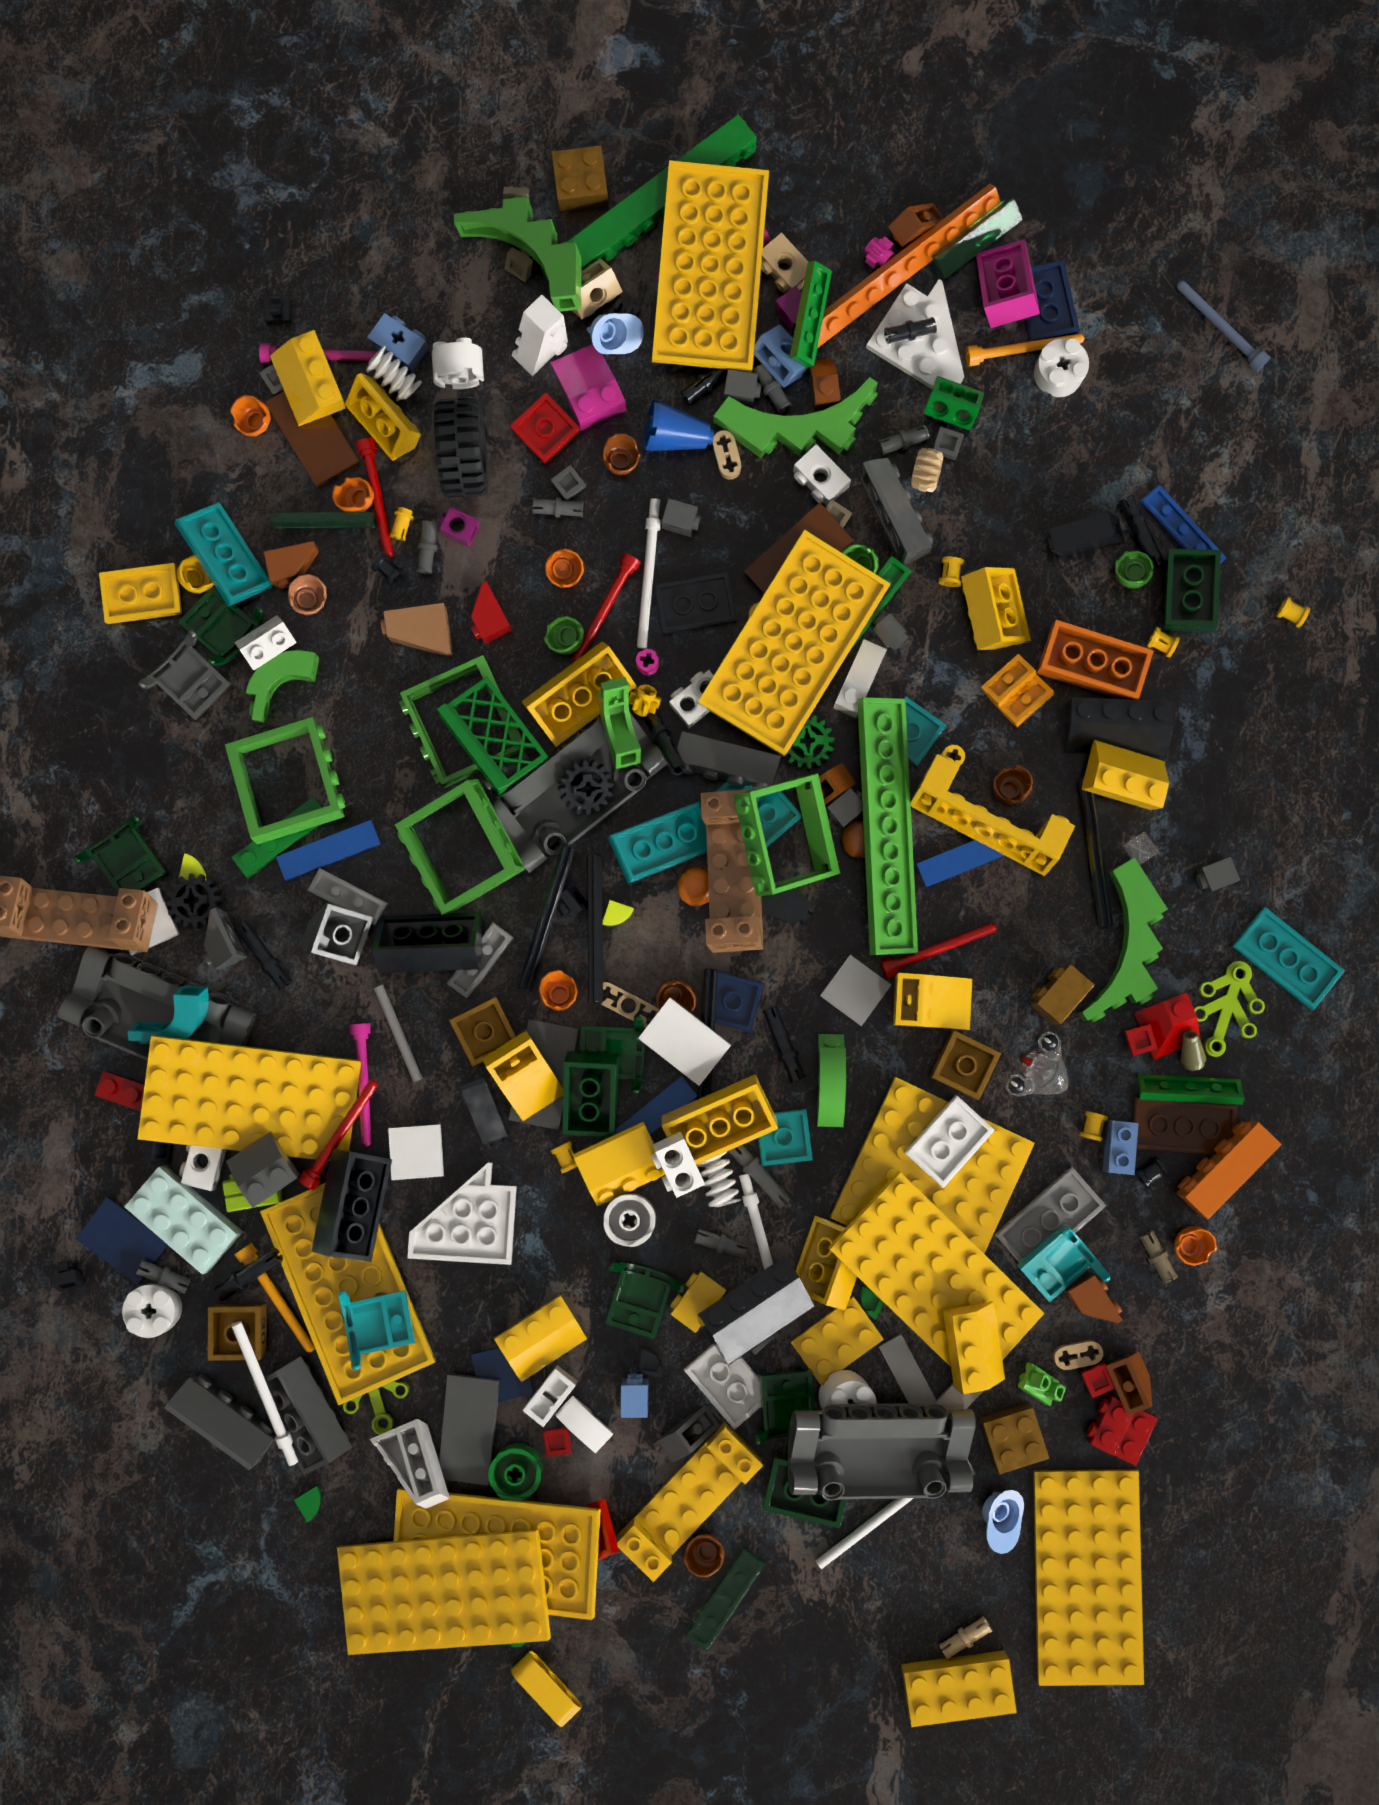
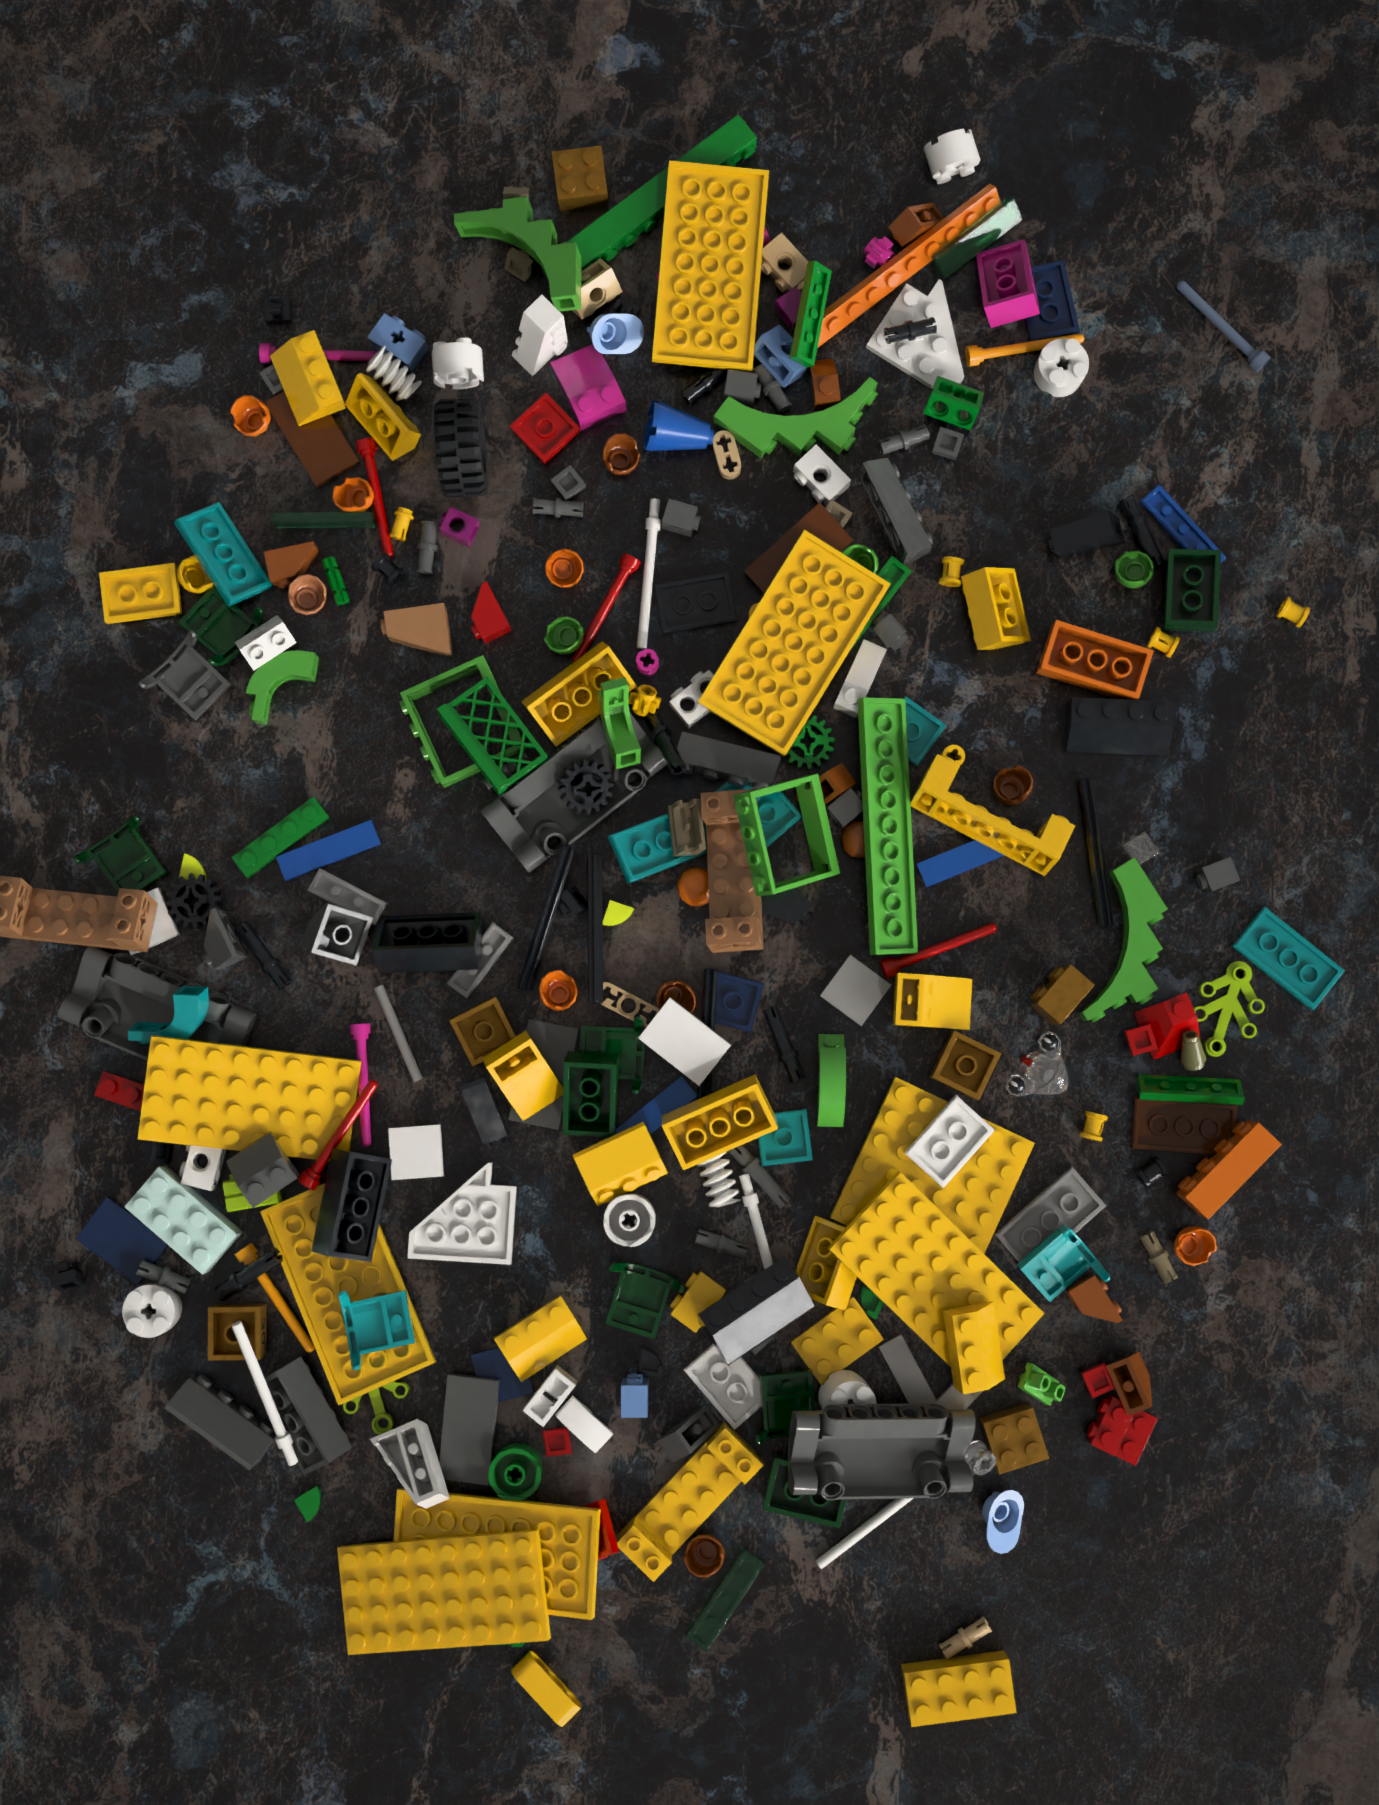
(260, 833): bright green window -> none
(335, 580): none -> green axle
(493, 829): bright green window -> none
(565, 1156): yellow bush -> none
(681, 1163): white brick -> none
(686, 828): none -> dark tan hinge
(927, 470): tan gear -> none
(952, 155): none -> white brick
(979, 1457): none -> clear wheel
(1017, 690): light orange slope -> none
(1076, 1348): tan beam -> none
(1088, 1577): yellow plate -> none
(1120, 1147): medium blue brick -> none
(1126, 776): yellow slope -> none

